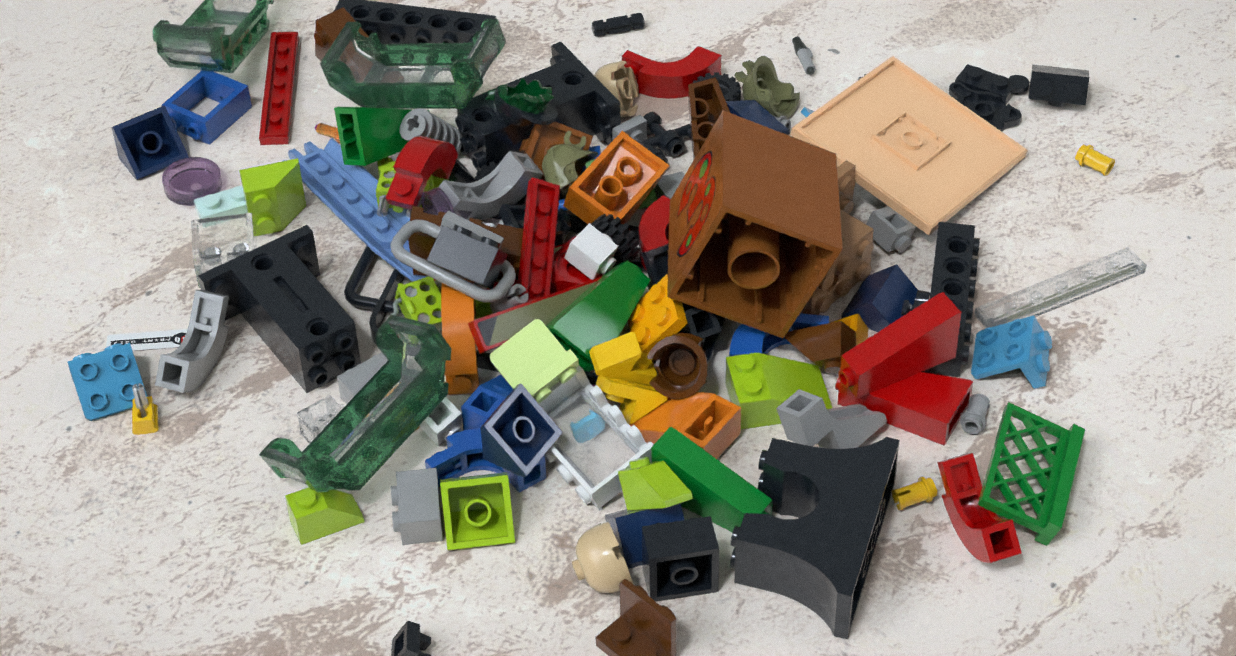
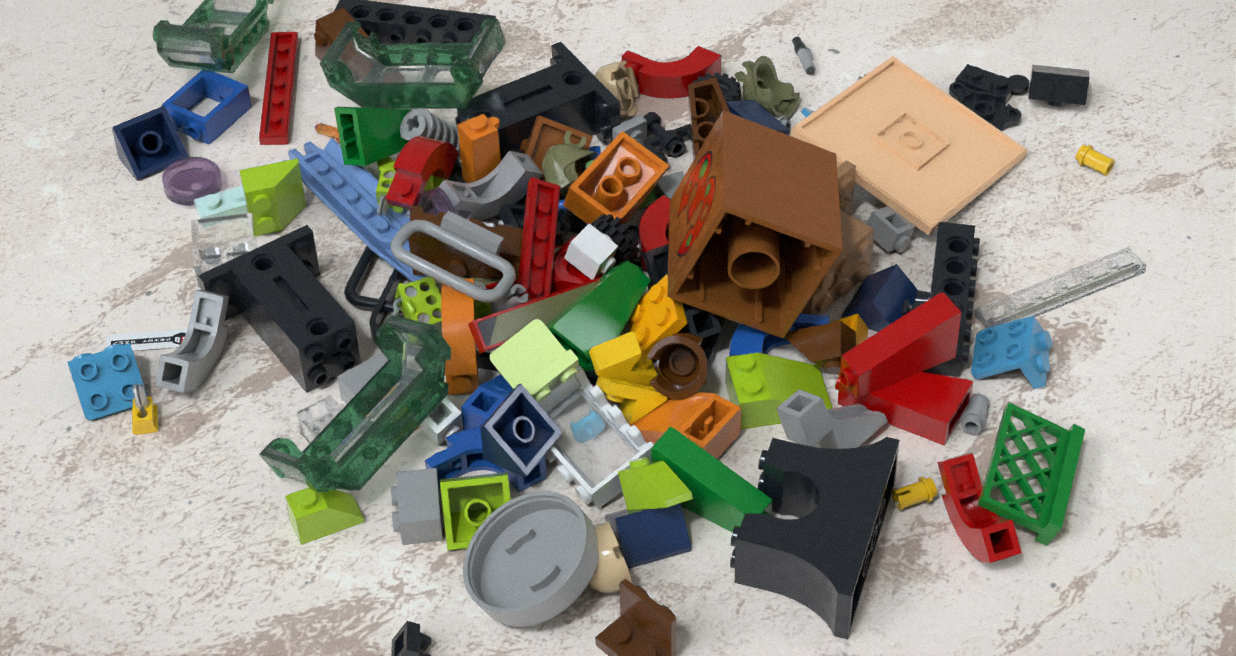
(466, 256): brick -> none
(479, 147): none -> orange brick
(524, 103): hair -> none
(531, 559): none -> light grey piece
(618, 24): black axle -> none
(680, 558): black brick -> none

